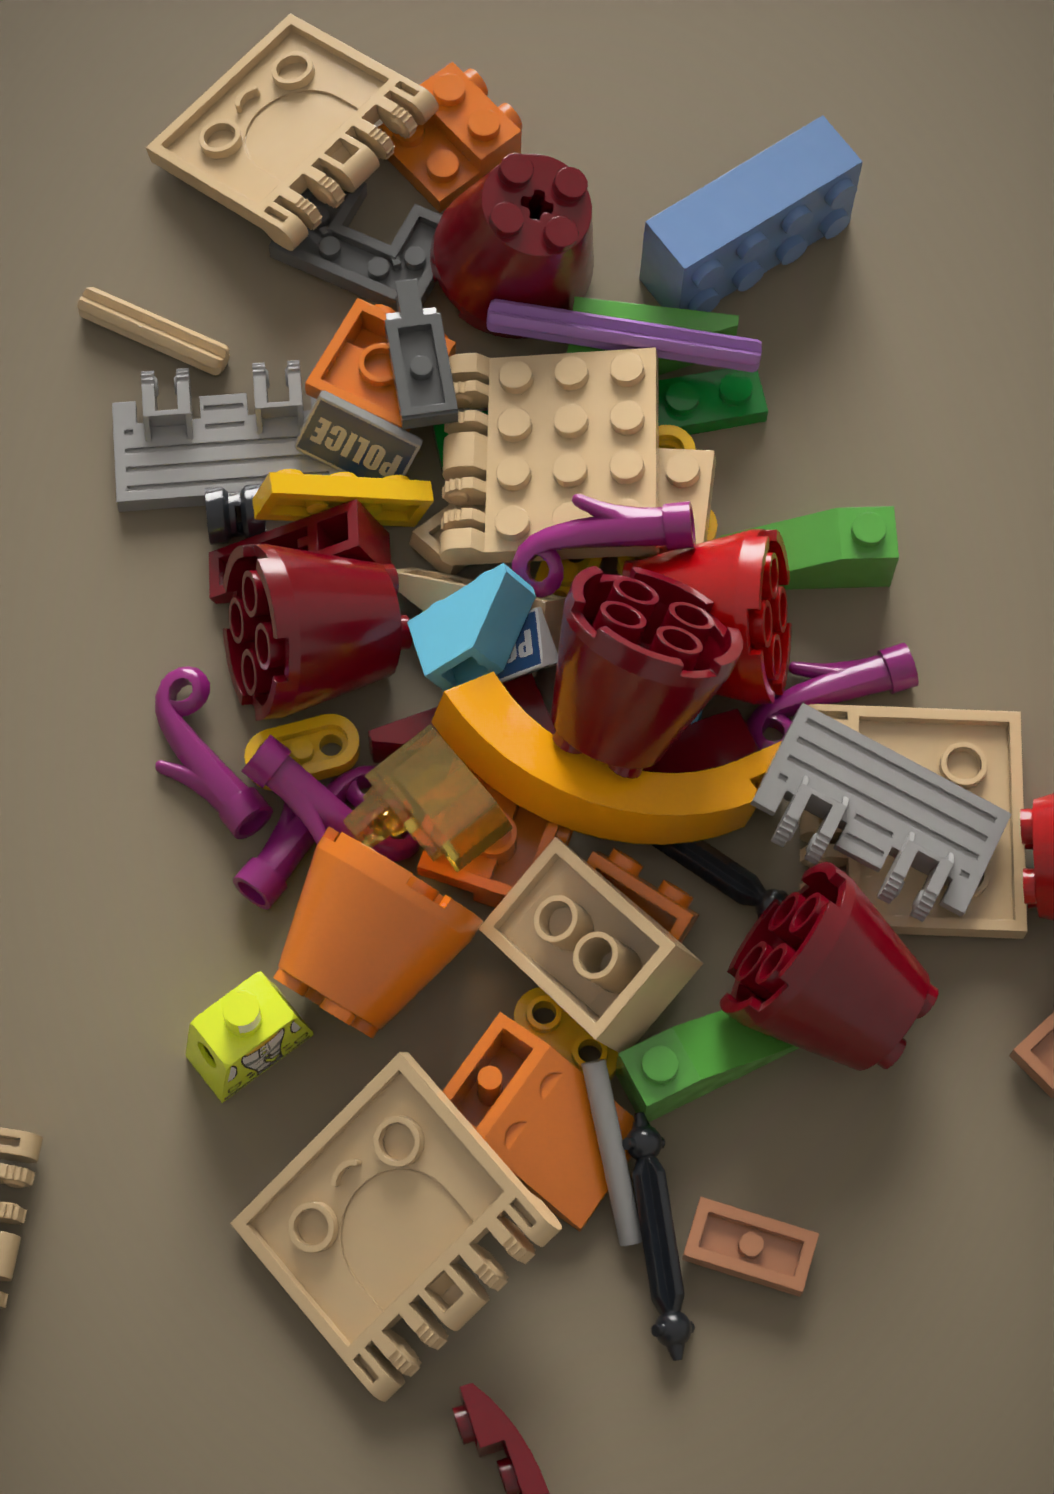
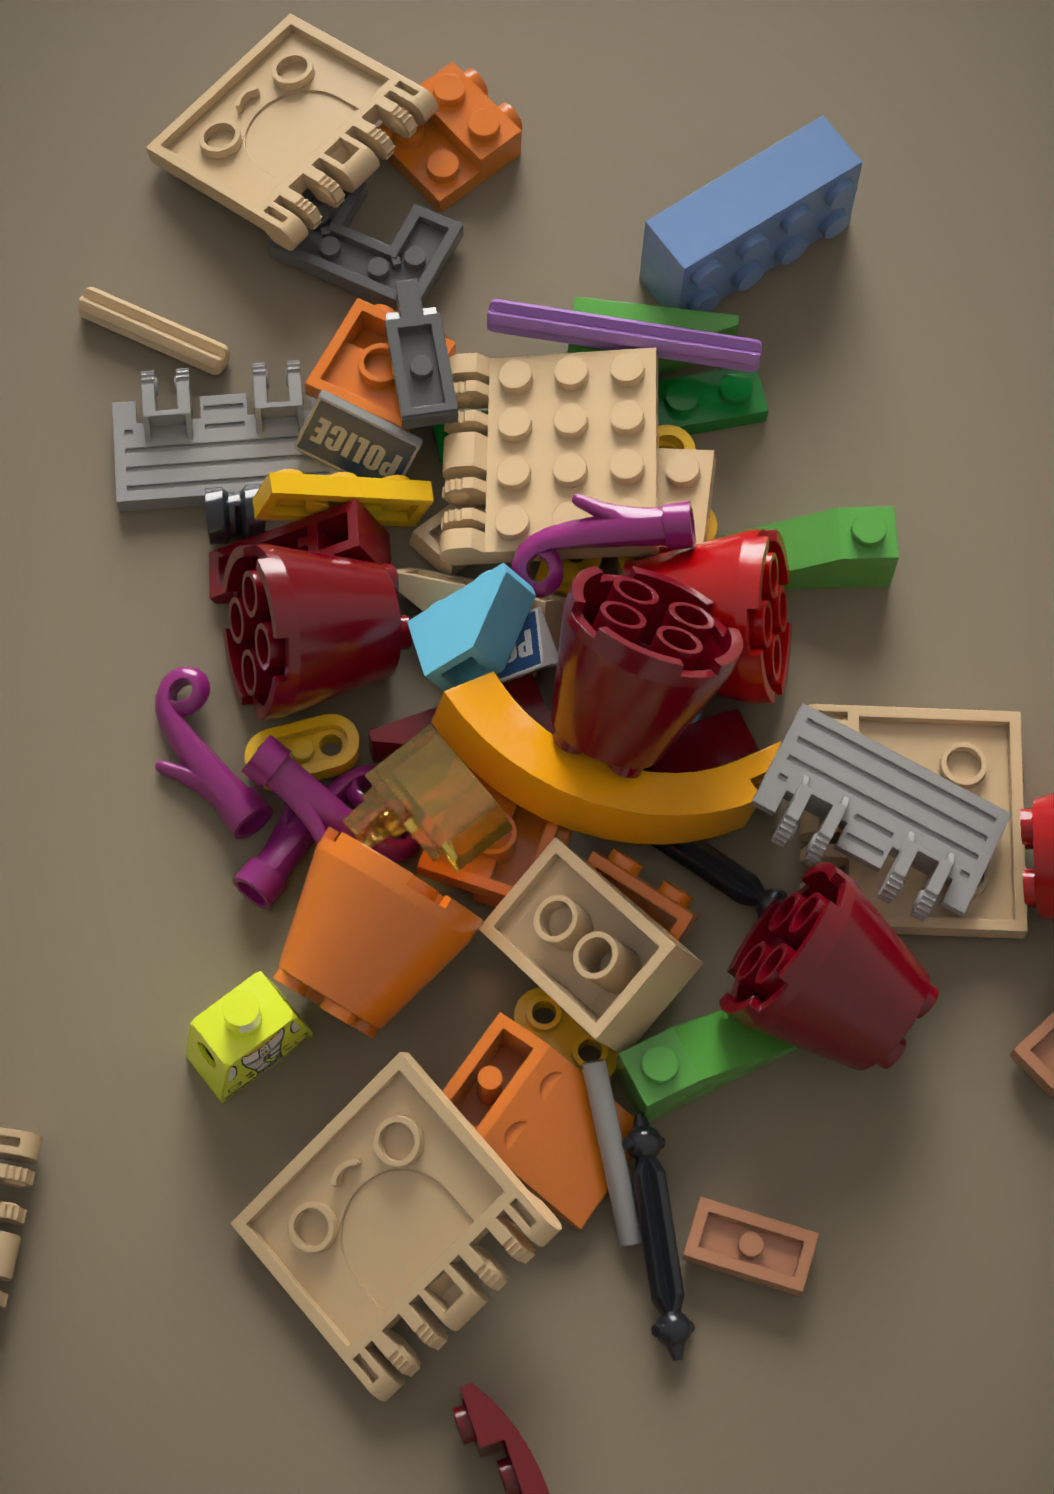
(516, 238): dark red cone -> none
(833, 683): magenta plant -> none

